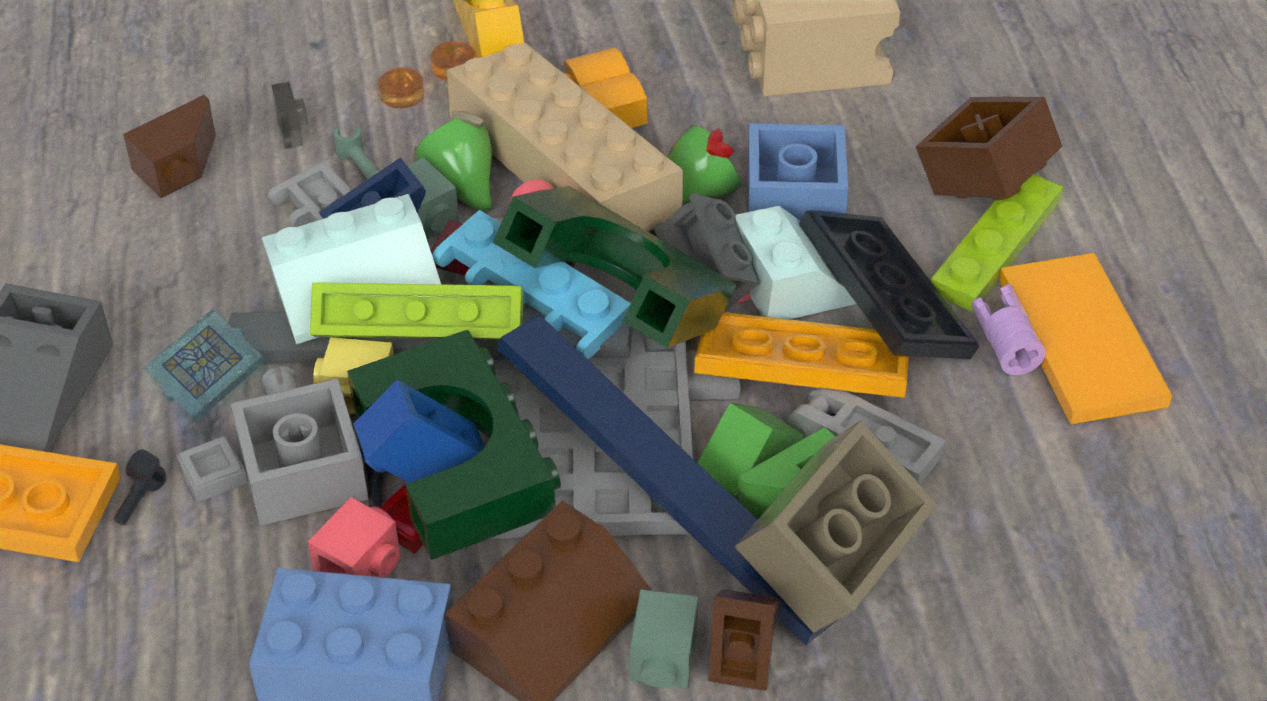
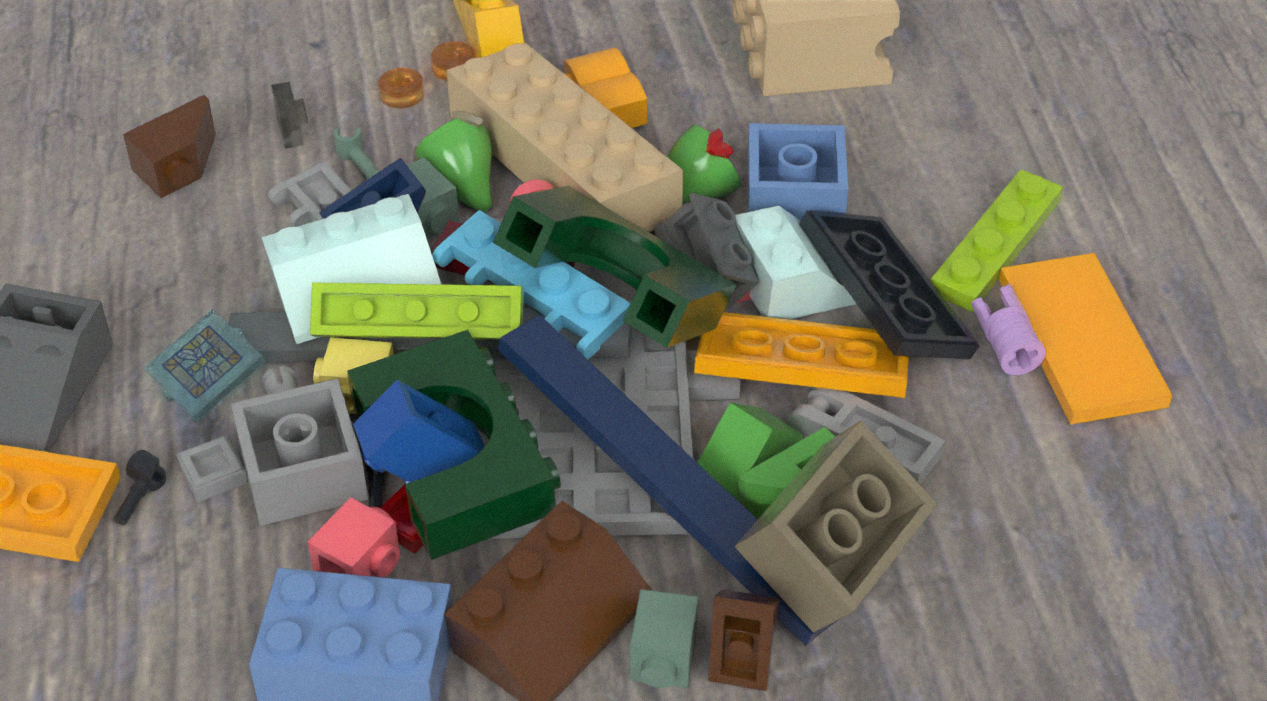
(989, 147): reddish brown brick -> none

